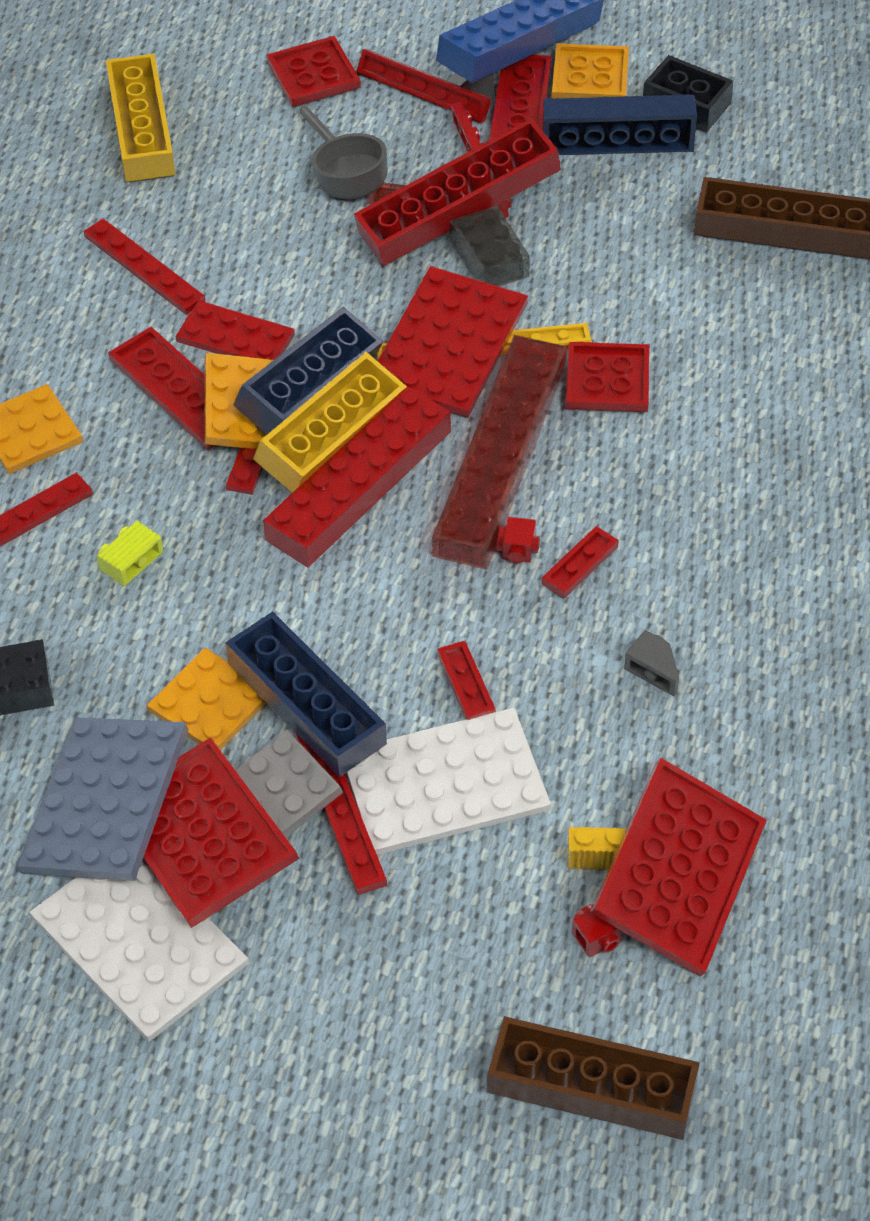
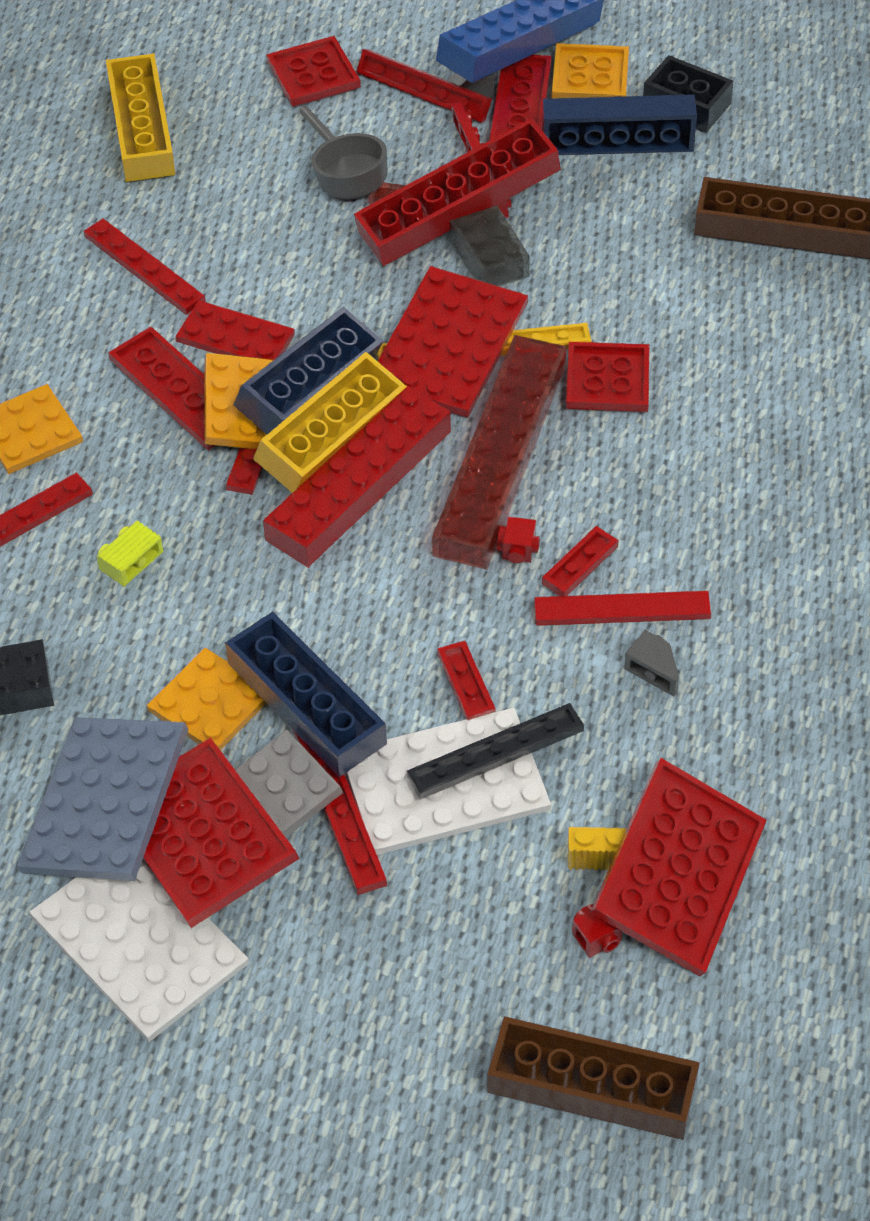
(495, 751): none -> black tile
(622, 608): none -> red tile

